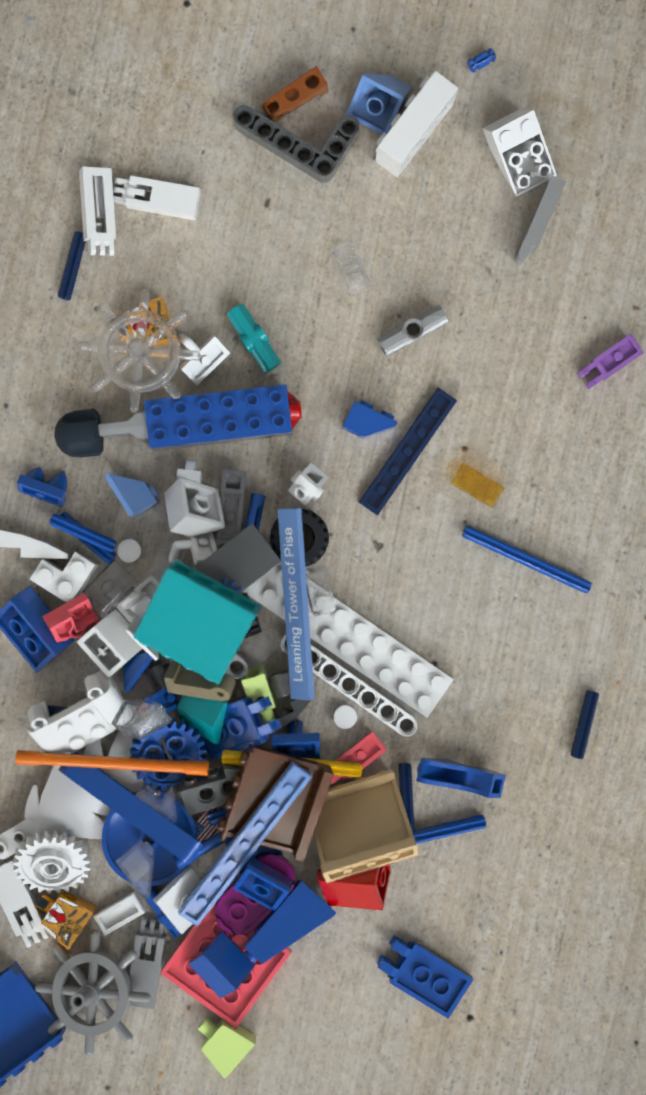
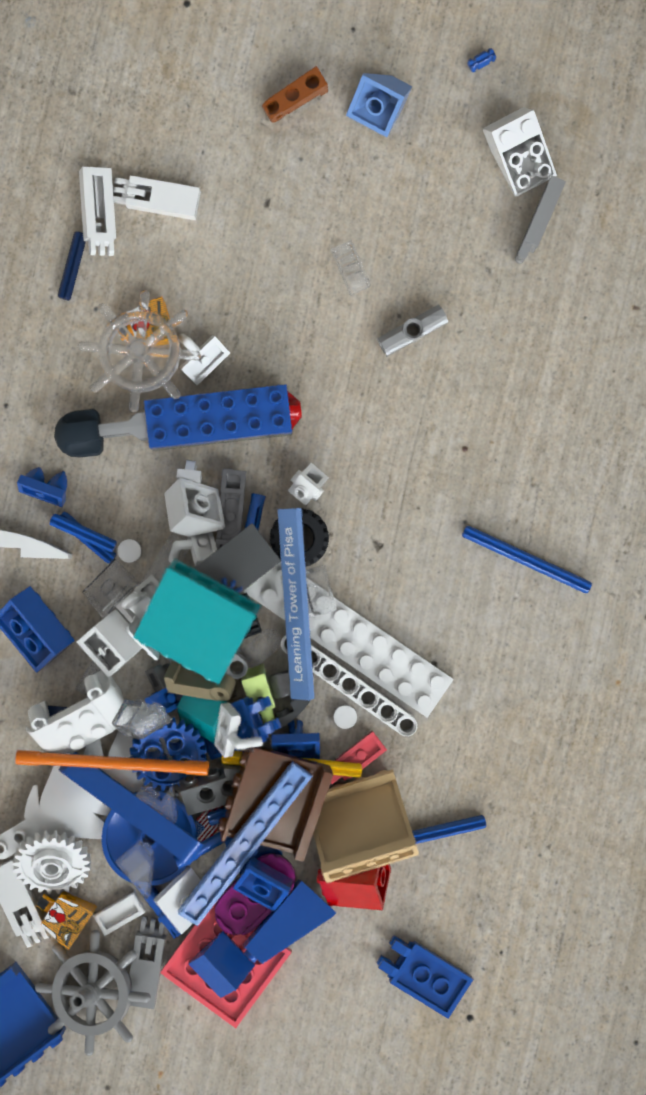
(66, 582): white brick -> none
(71, 619): coral slope -> none
(133, 494): medium blue slope -> none
(135, 669): blue slope -> none
(225, 1044): yellowish green torso -> none
(226, 732): none -> white plate
(253, 338): teal piece -> none
(297, 145): dark grey beam -> none
(366, 422): blue slope -> none
(406, 791): dark blue axle -> none
(407, 451): dark blue tile -> none
(416, 123): white brick -> none
(460, 776): blue arch -> none
(477, 485): clear yellow slope -> none
(584, 724): dark blue axle -> none
(613, 360): medium lavender hinge -> none

